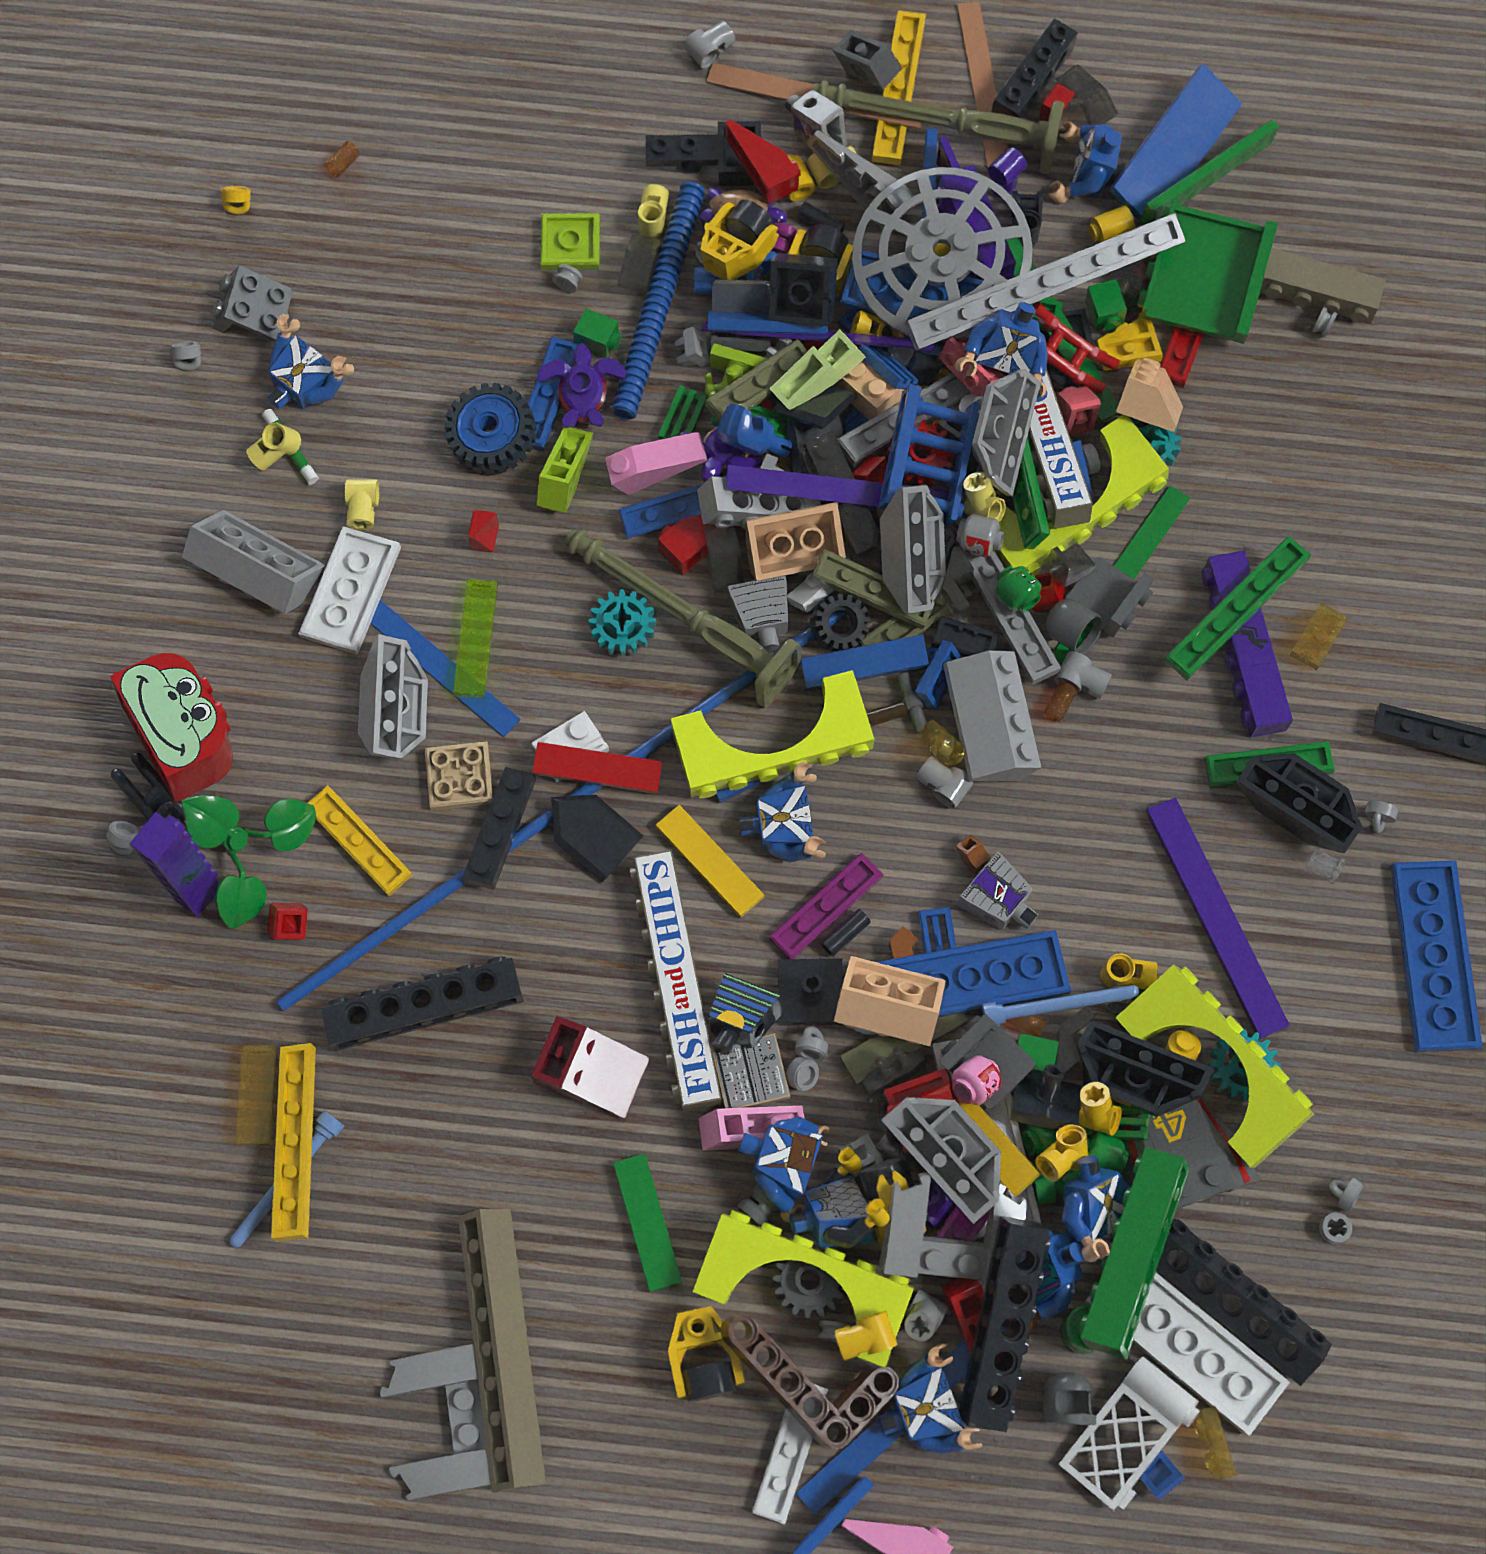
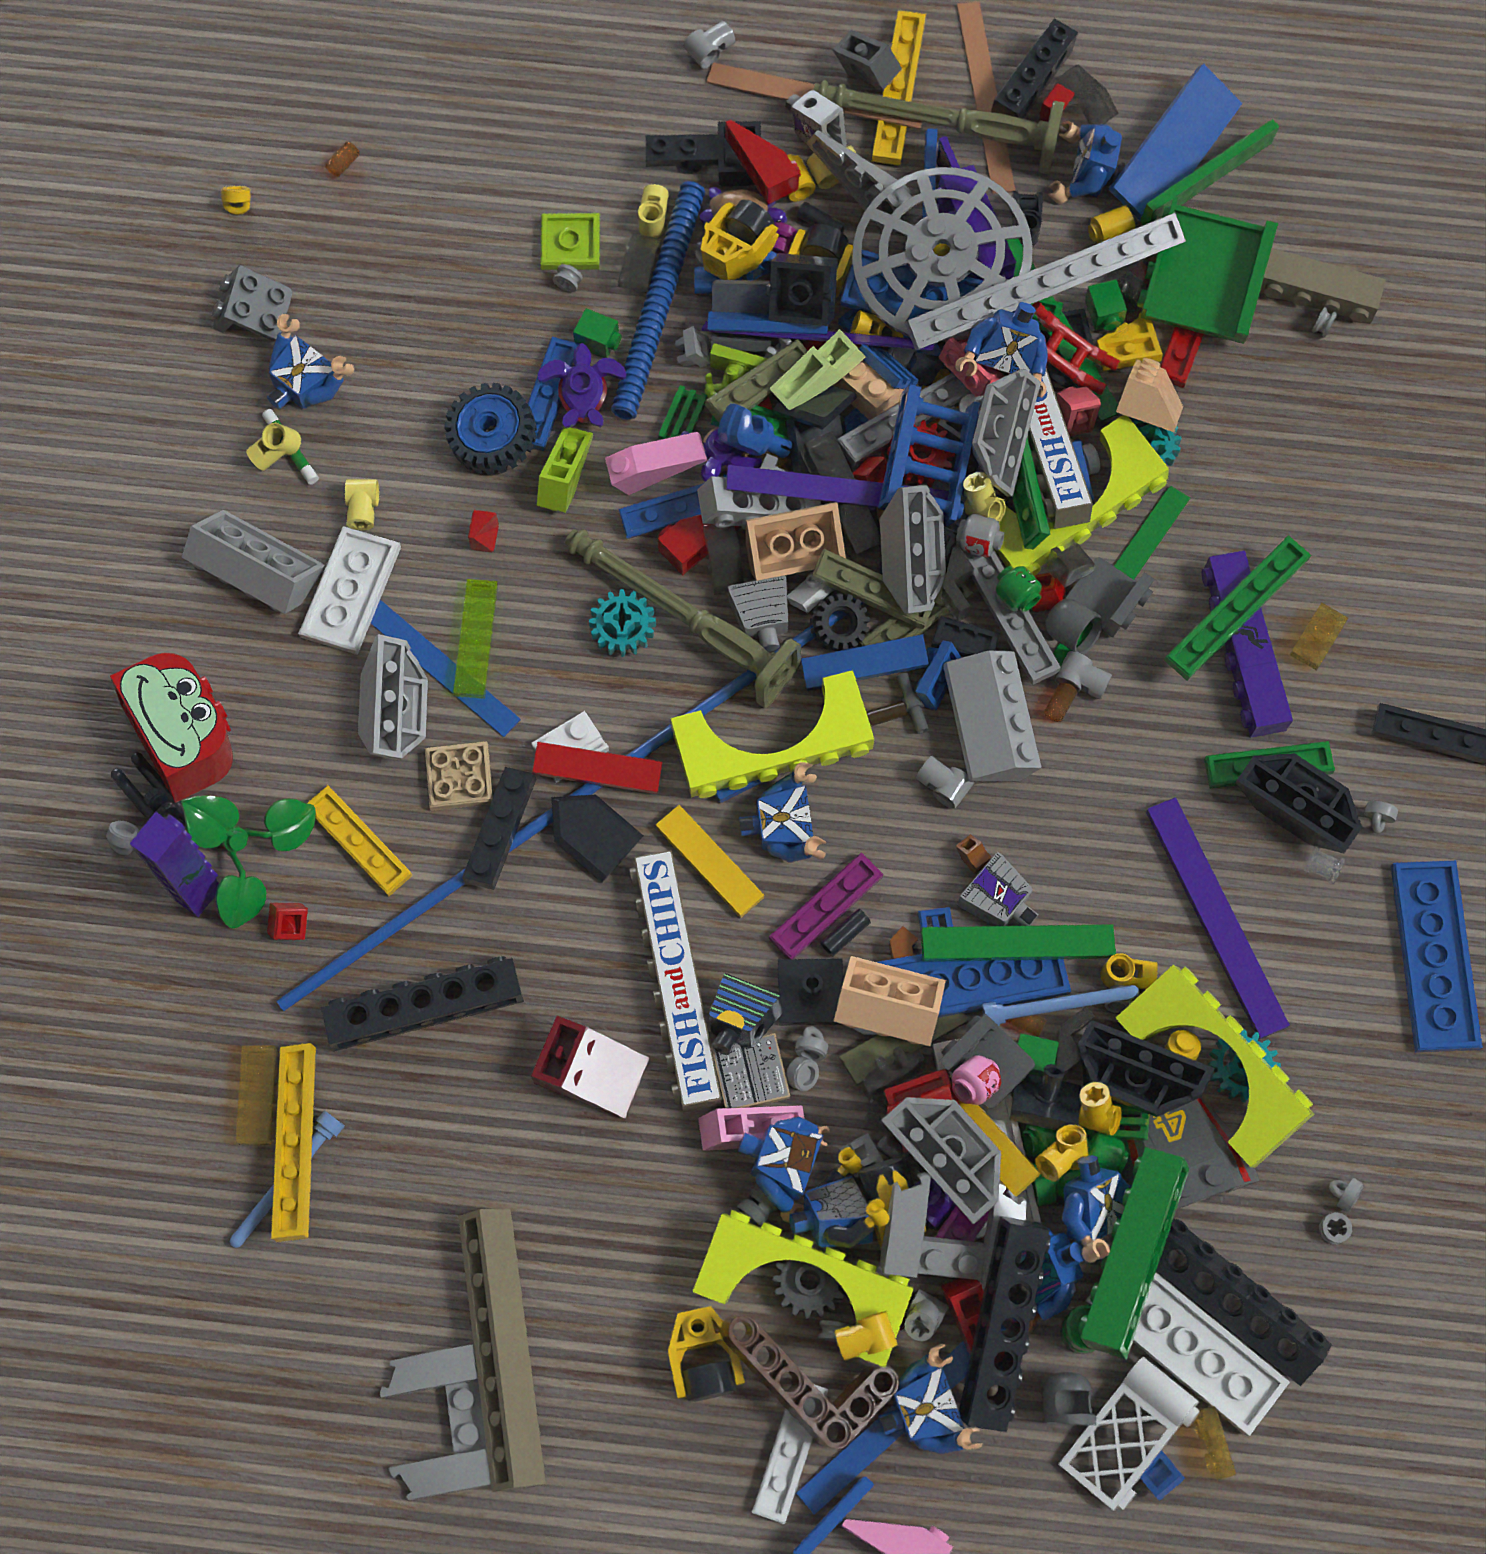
(186, 350): light grey tile -> none
(647, 1223): green tile -> none
(943, 743): clear yellow piece -> none
(1007, 169): dark purple piece -> none
(1017, 942): none -> green tile

